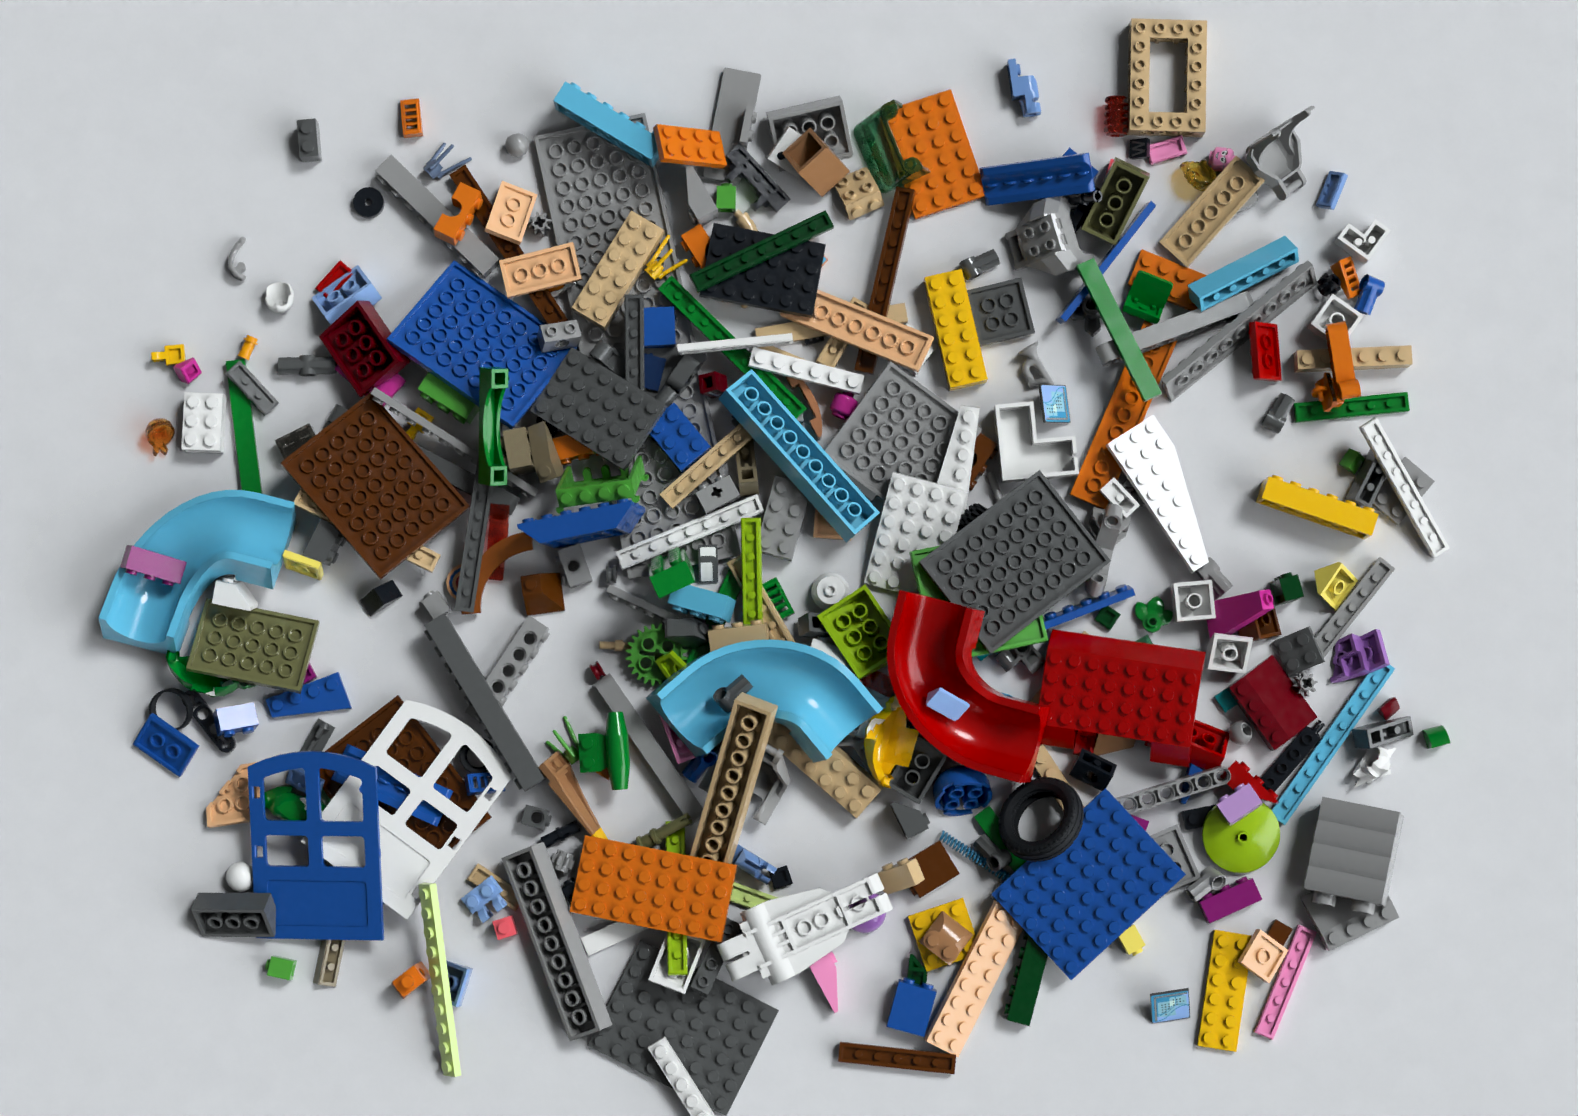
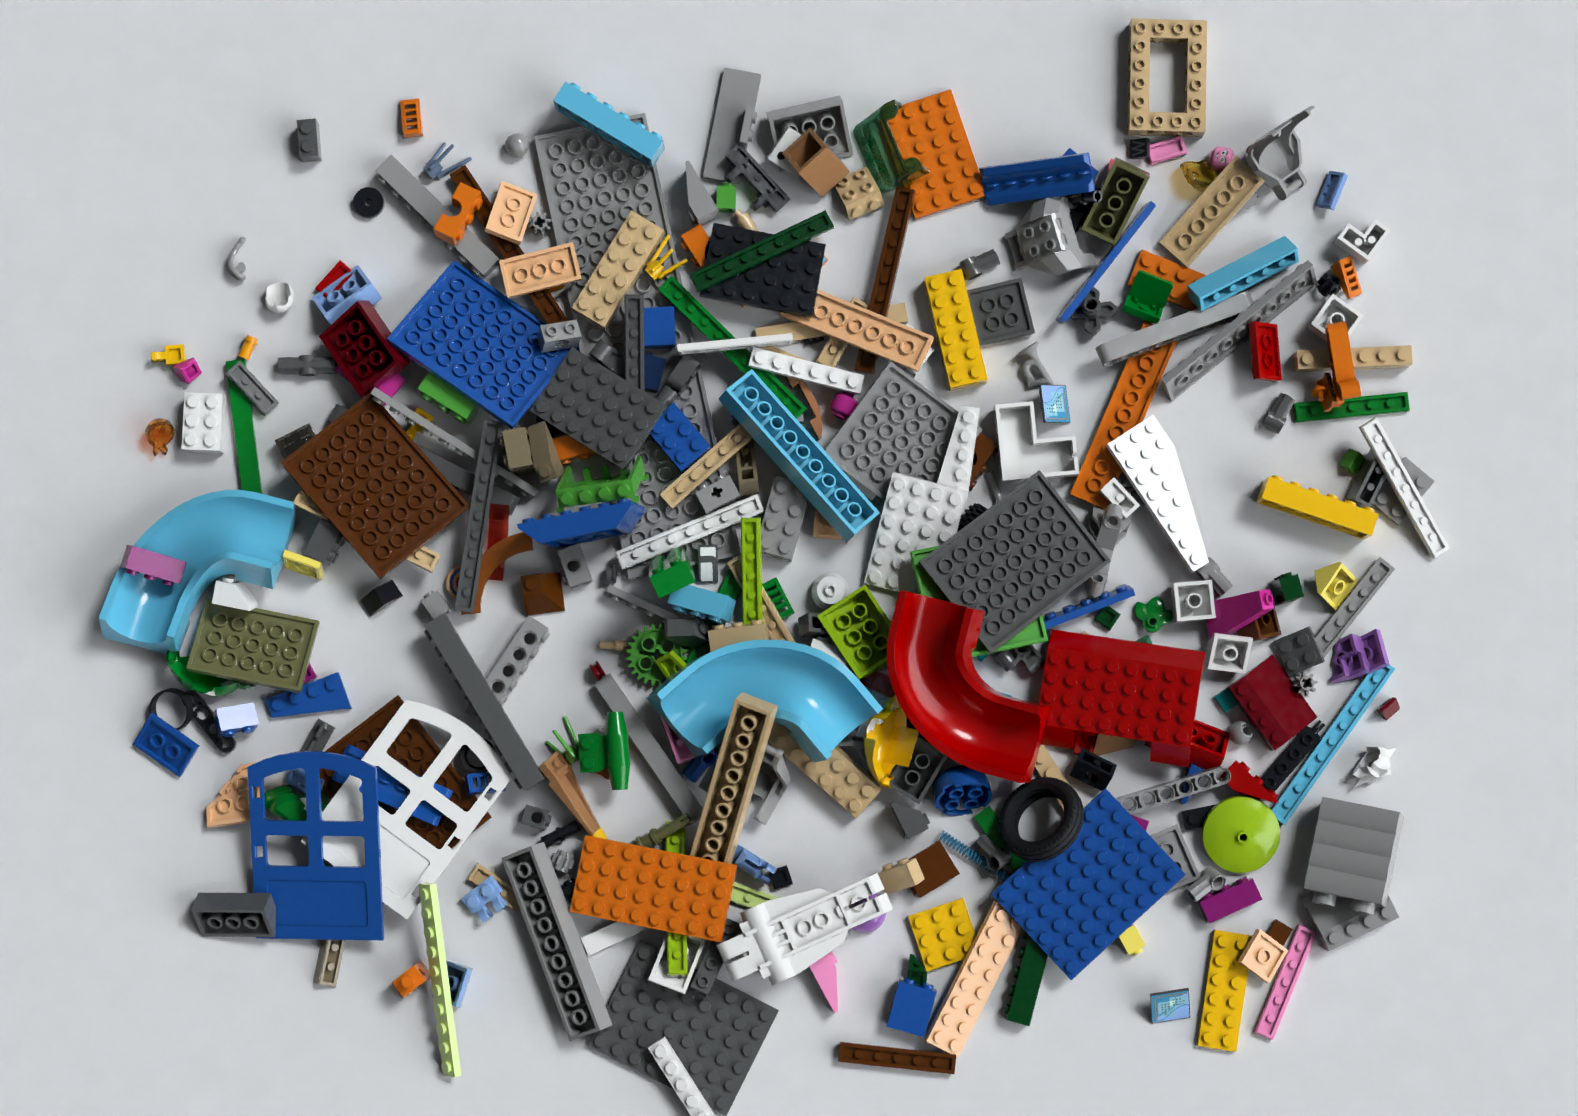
(239, 876): white hair -> none
(281, 967): bright green brick -> none
(492, 387): green arch -> none
(505, 927): coral brick -> none
(689, 146): orange plate -> none
(712, 384): dark red brick -> none
(726, 695): dark grey piece -> none
(946, 703): light blue slope -> none
(946, 938): medium nougat slope -> none
(1023, 89): medium blue plate -> none
(1114, 116): clear red piece -> none
(1118, 330): tile -> none
(1239, 803): lavender brick -> none
(1370, 290): blue piece -> none
(1382, 732): dark grey slope -> none
(1436, 736): green brick -> none

